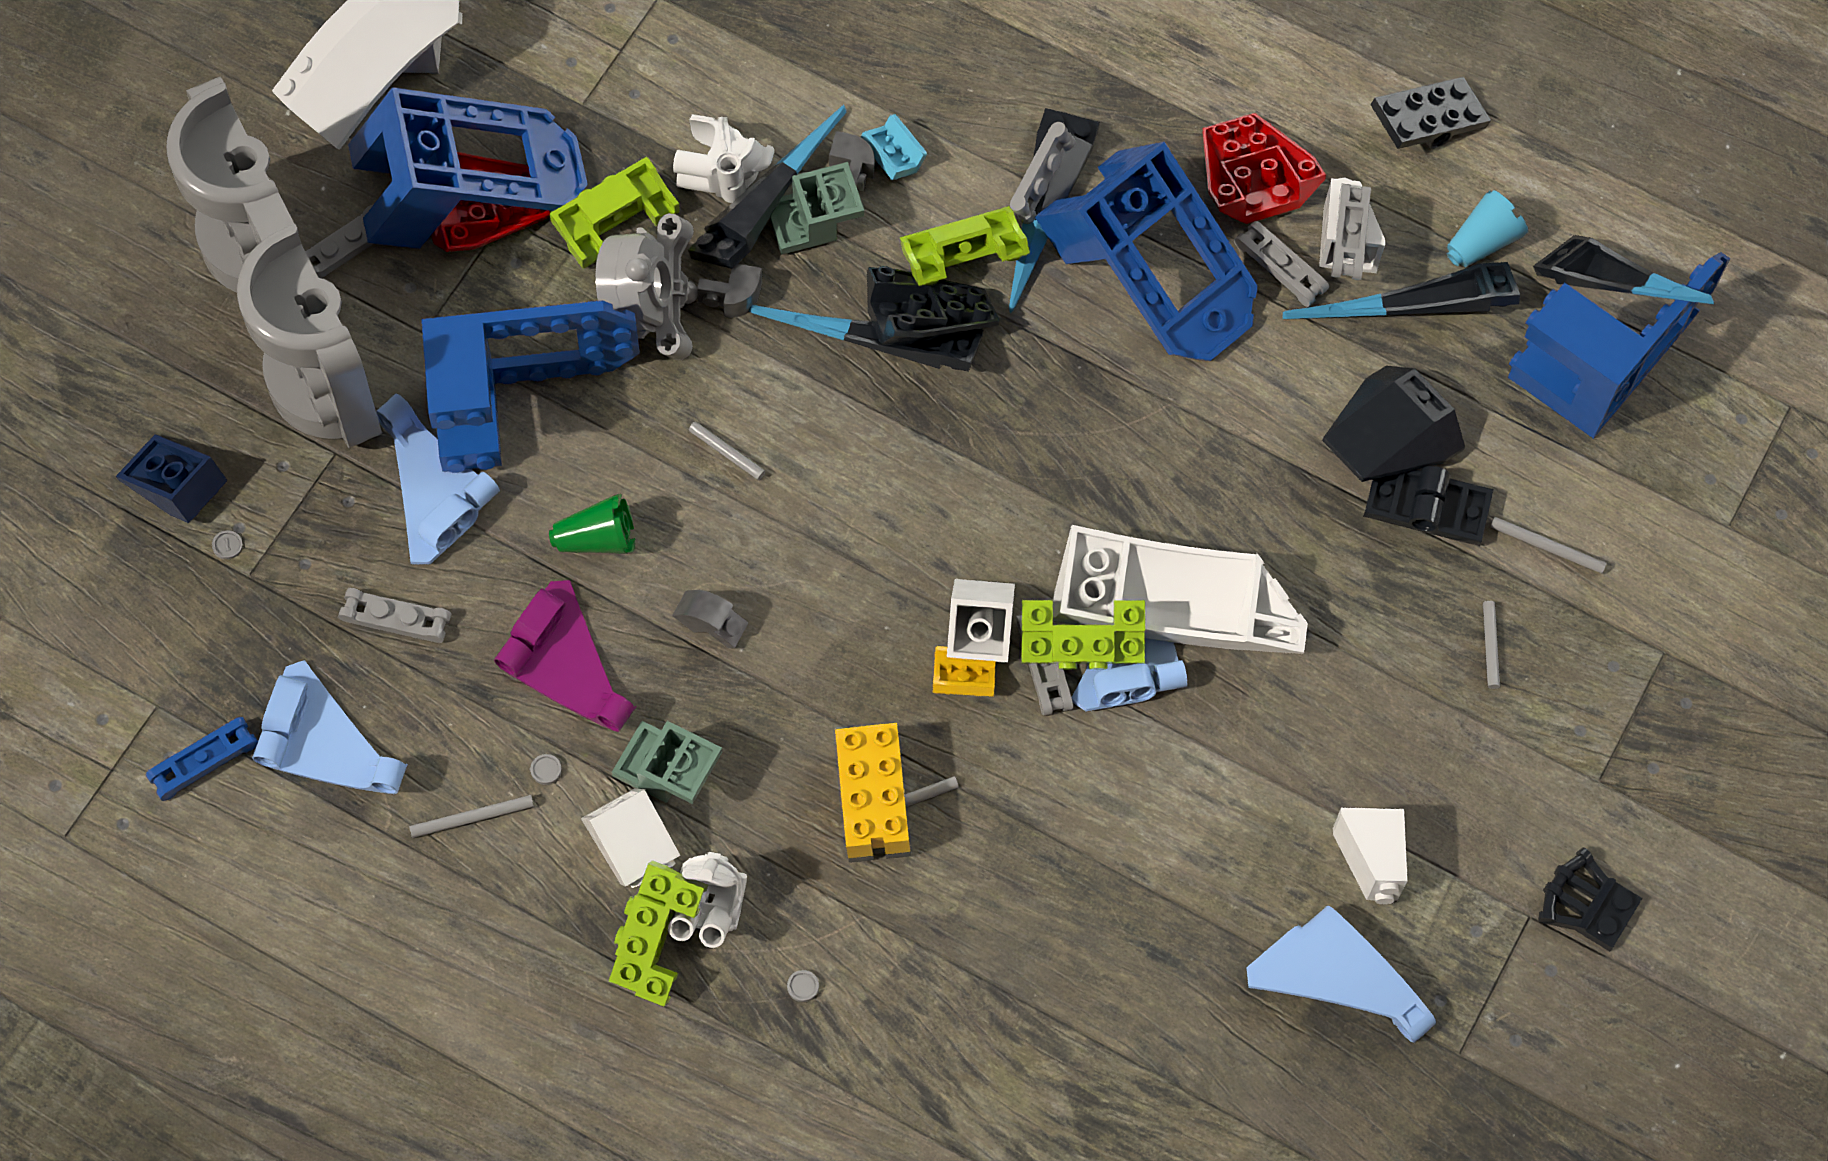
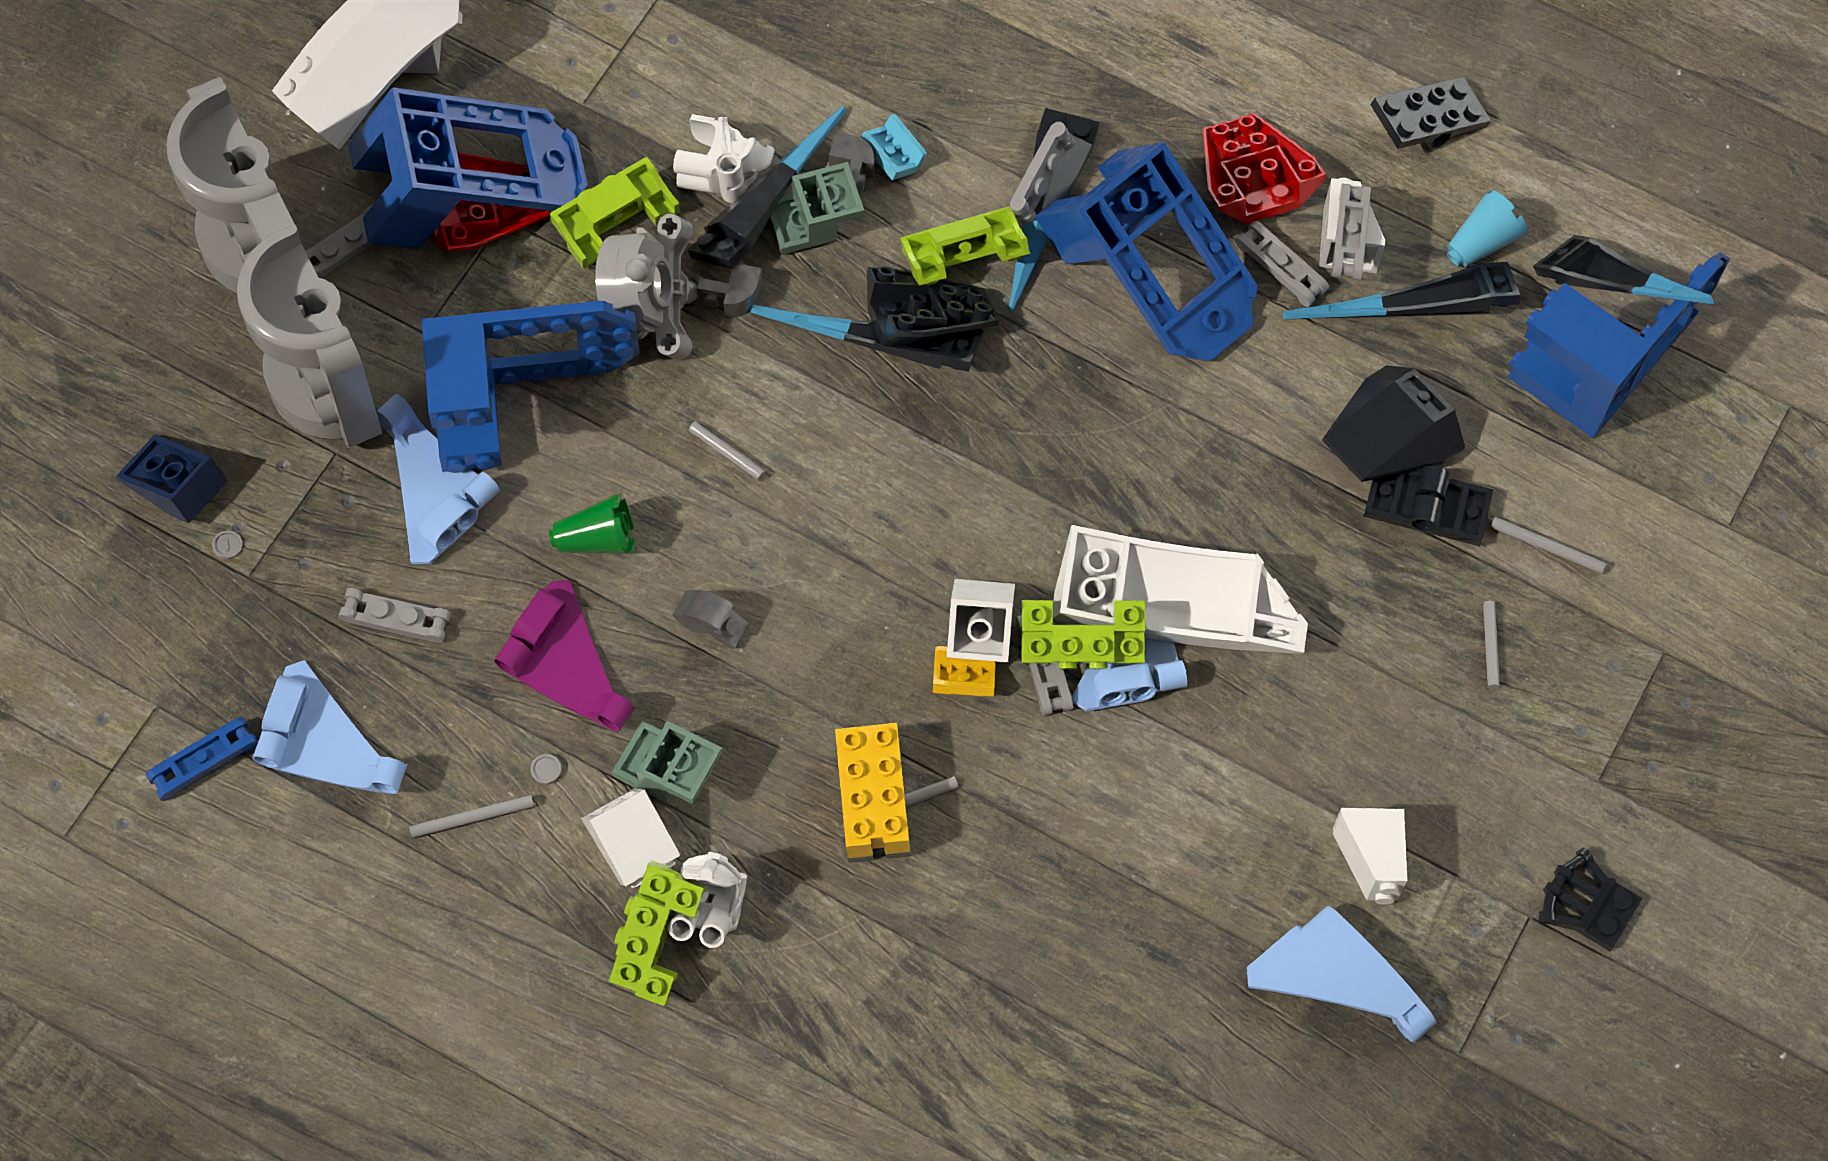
(802, 986): light grey piece -> none

